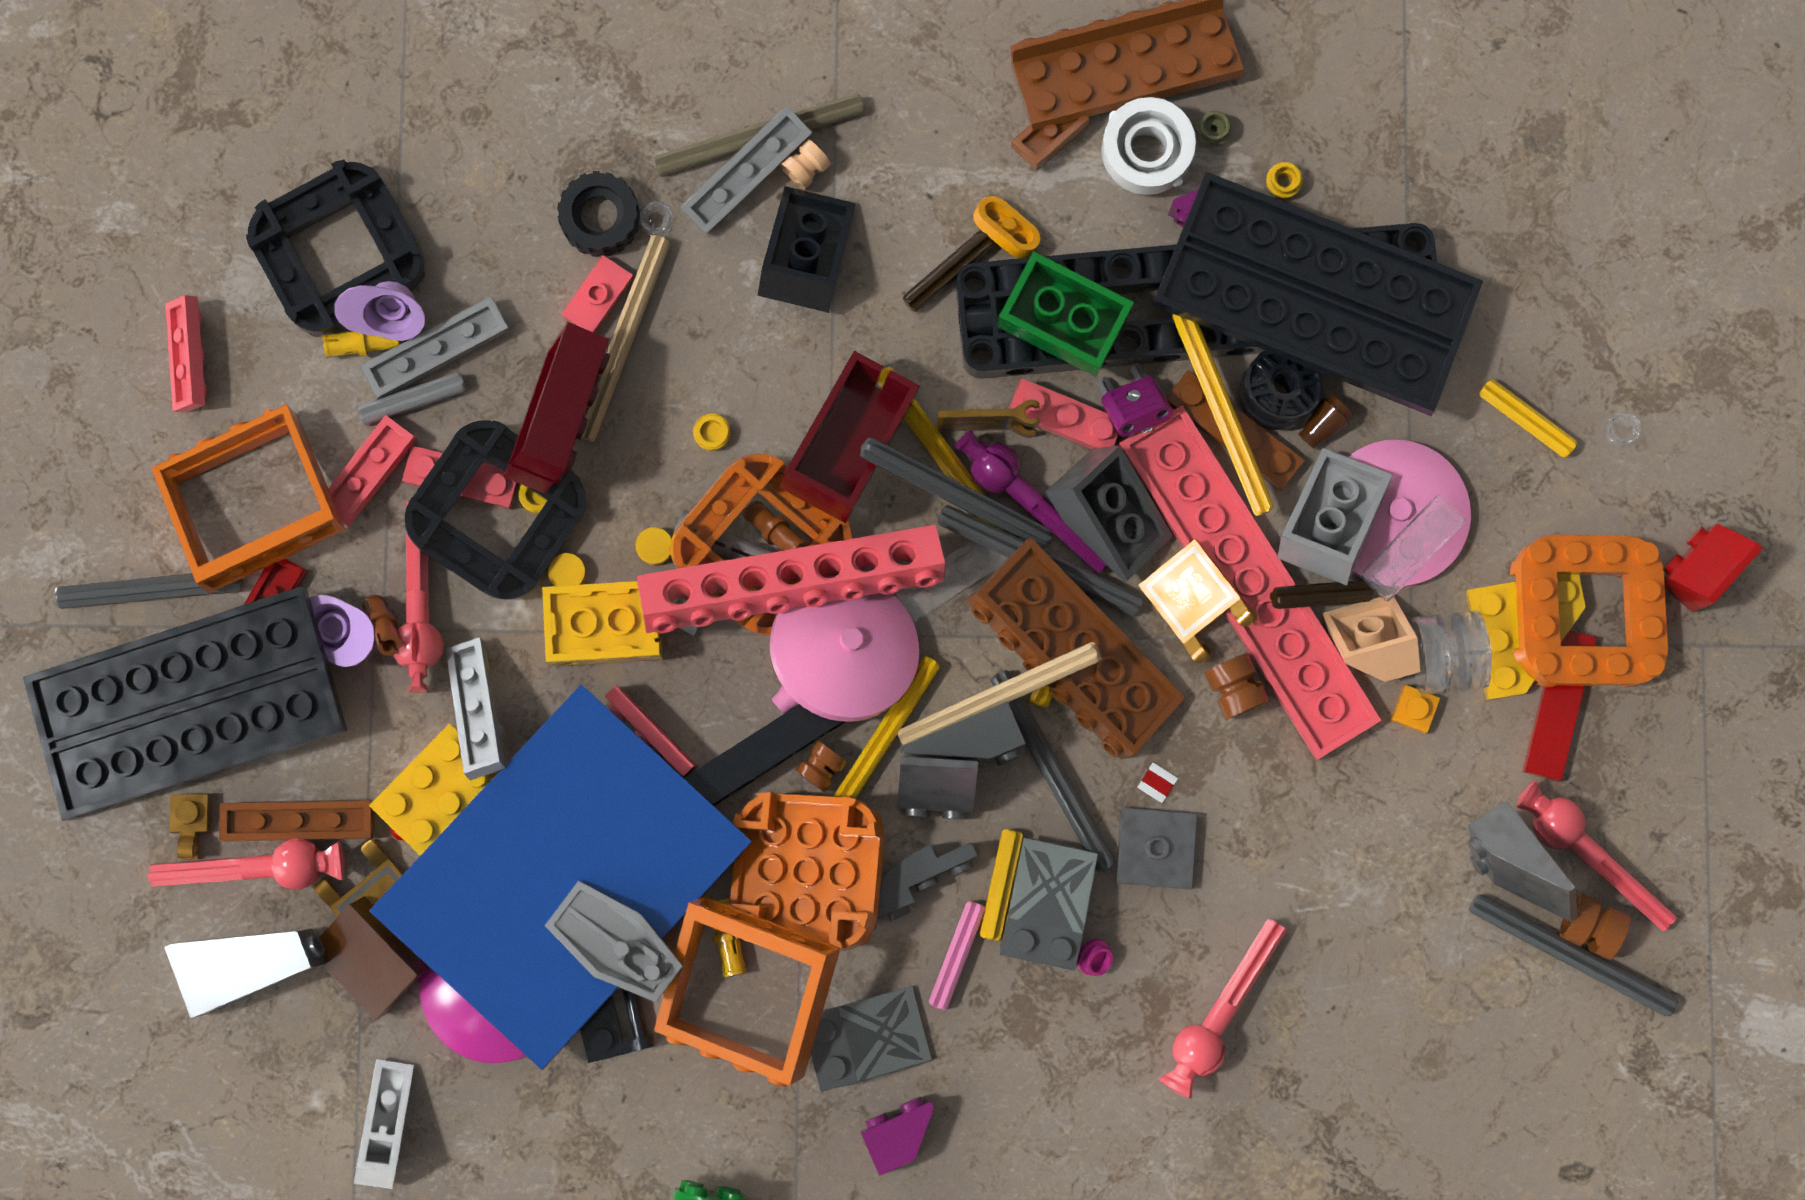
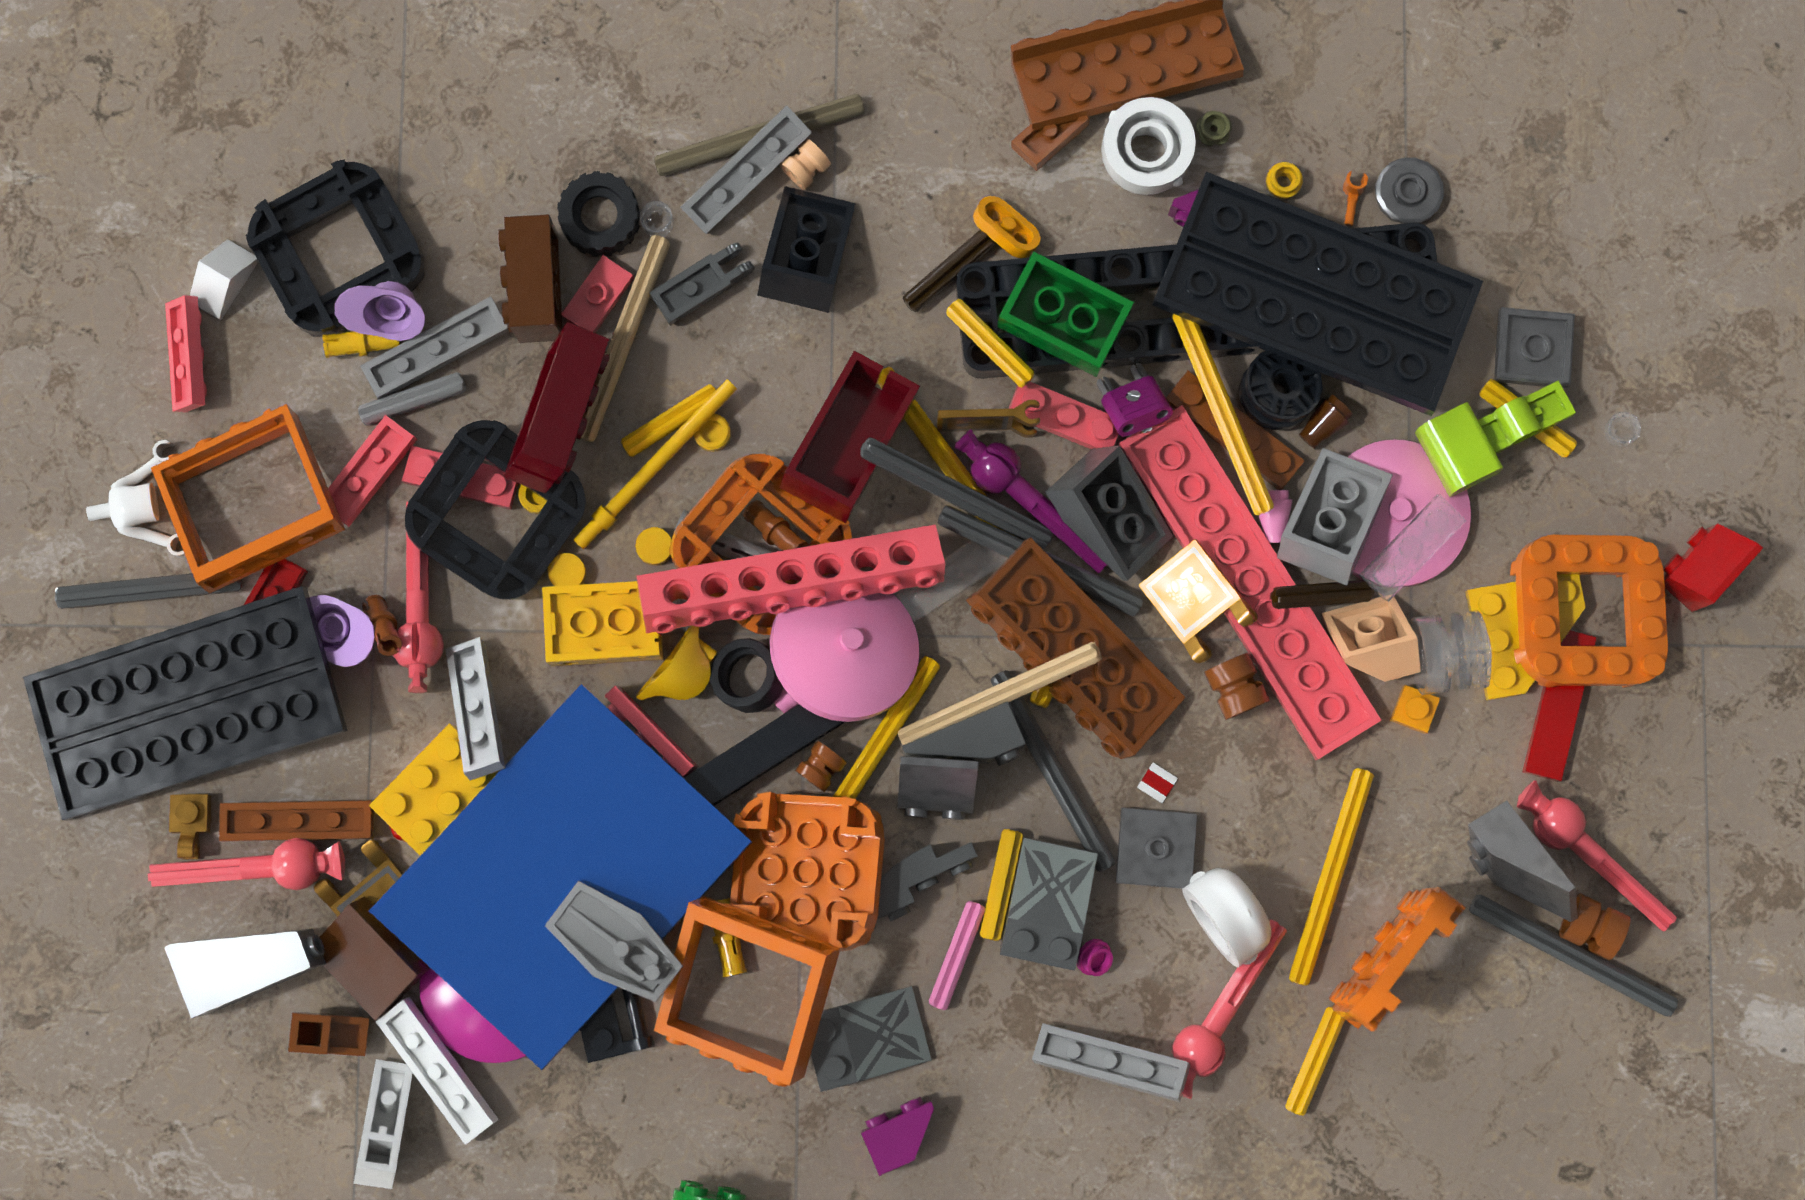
(137, 504): none -> white piece
(221, 277): none -> white slope
(328, 1034): none -> dark orange brick
(437, 1070): none -> white plate
(531, 278): none -> reddish brown brick
(605, 516): none -> yellow bar
(665, 422): none -> yellow axle
(683, 671): none -> yellow hat
(699, 284): none -> dark grey hinge
(722, 668): none -> black tyre
(990, 342): none -> yellow axle
(1111, 1062): none -> light grey plate
(1229, 914): none -> white piece
(1275, 521): none -> bright pink cone
(1315, 1062): none -> yellow axle
(1331, 877): none -> yellow axle
(1353, 193): none -> orange hand
(1367, 995): none -> orange plate
(1409, 191): none -> flat silver wheel
(1466, 448): none -> lime plate
(1534, 347): none -> flat silver plate

